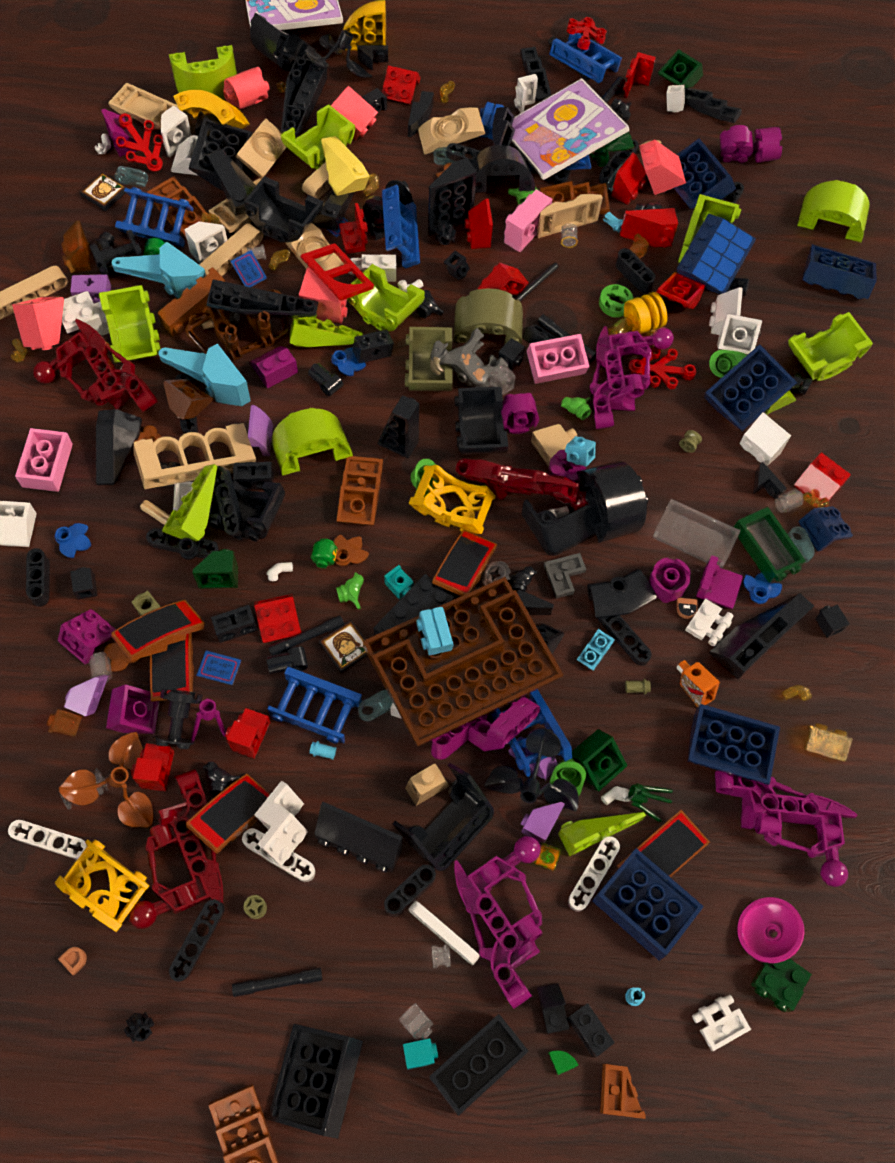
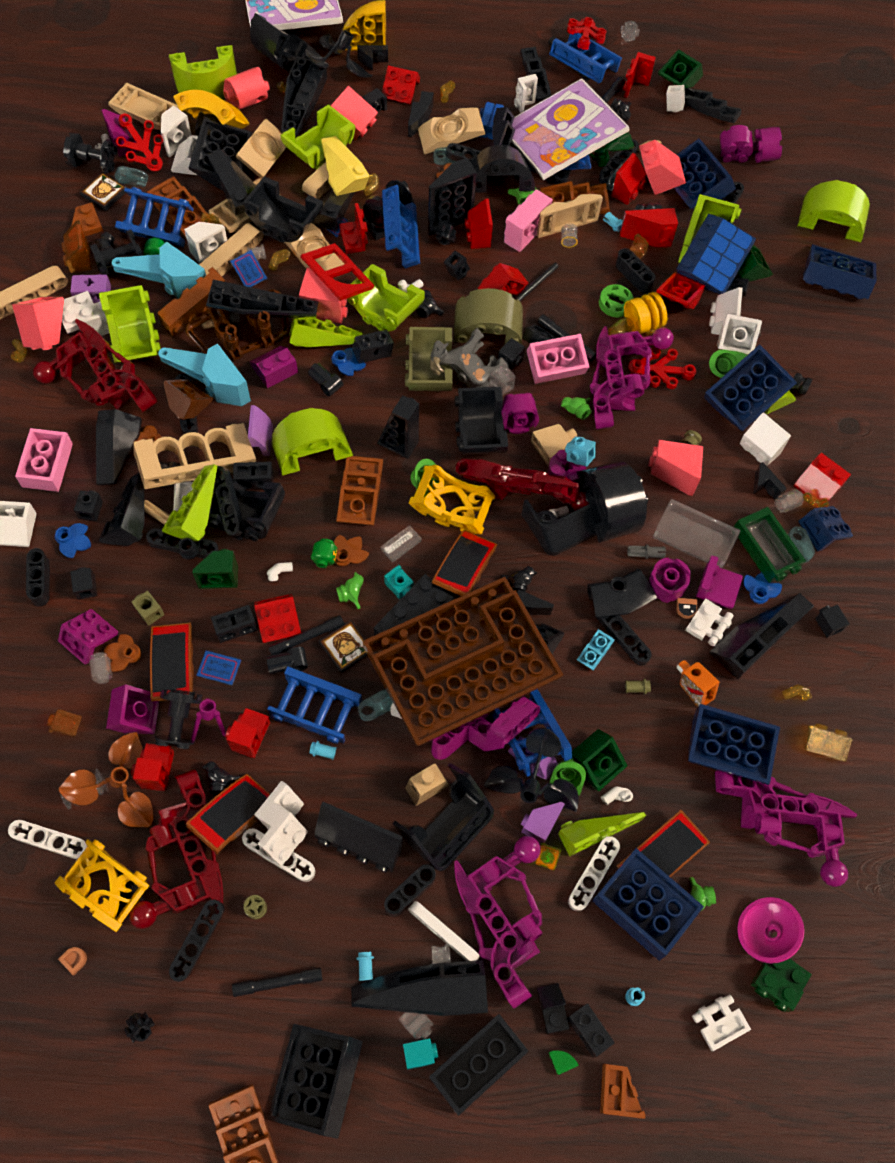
(77, 151): none -> black piece
(86, 696): slope -> none
(88, 219): none -> dark orange wing
(88, 505): none -> black brick
(129, 516): none -> black wedge
(157, 630): slope -> none
(365, 966): none -> medium azure pin
(385, 262): white hinge -> none
(401, 543): none -> clear tile
(427, 989): none -> black wedge
(435, 631): medium azure brick -> none
(493, 569): flat silver gear -> none
(560, 572): dark grey plate -> none
(629, 31): none -> clear gear
(640, 794): dark green plant -> none
(646, 551): none -> dark grey axle
(677, 465): none -> coral slope
(704, 895): none -> bright green animal
(754, 266): none -> dark green slope
(831, 350): lime cylinder -> none

